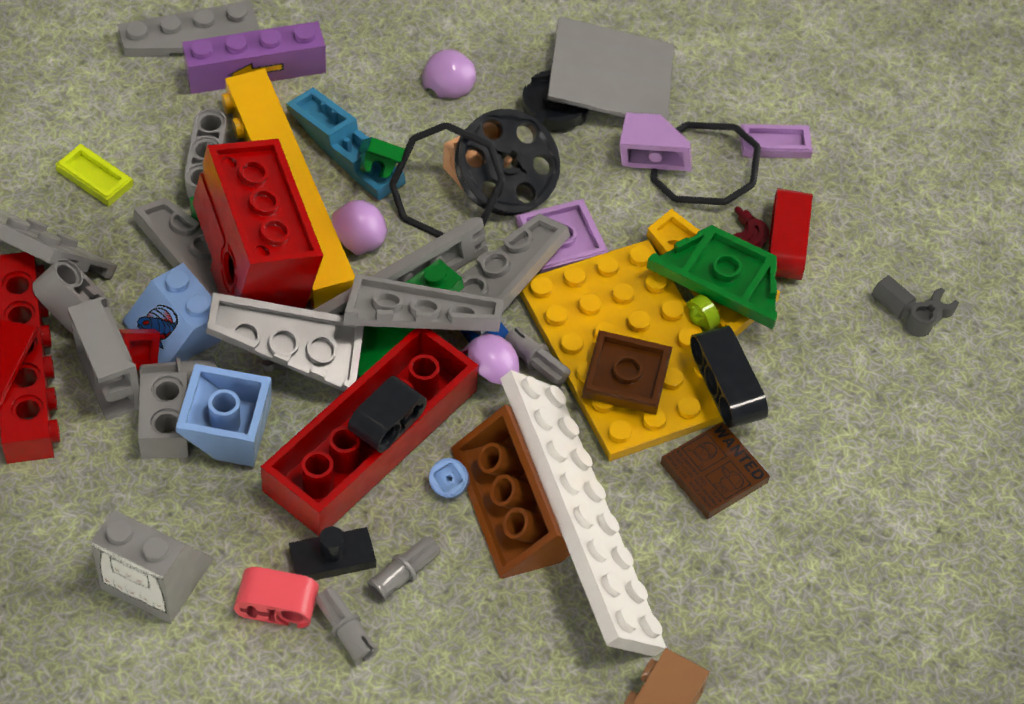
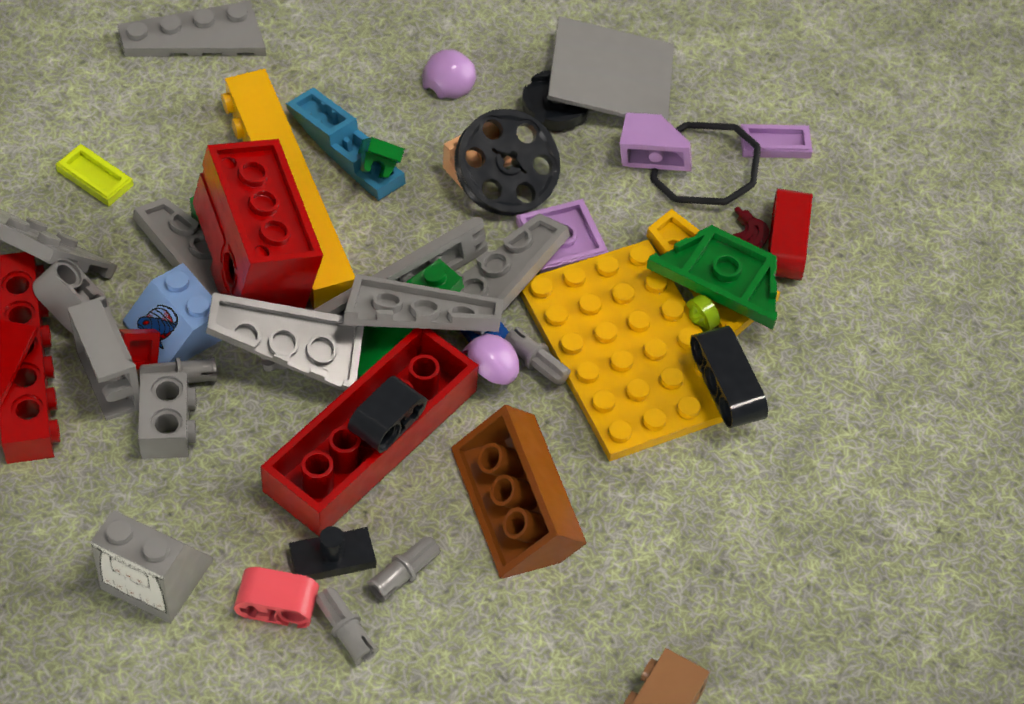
(208, 129): light grey beam -> none
(225, 413): light blue slope -> none
(282, 51): medium lavender brick -> none
(359, 226): lavender hair -> none
(449, 478): light blue tile -> none
(459, 131): black piece -> none
(583, 516): white plate -> none
(627, 372): reddish brown tile -> none
(715, 470): reddish brown tile -> none
(918, 316): dark grey bar -> none

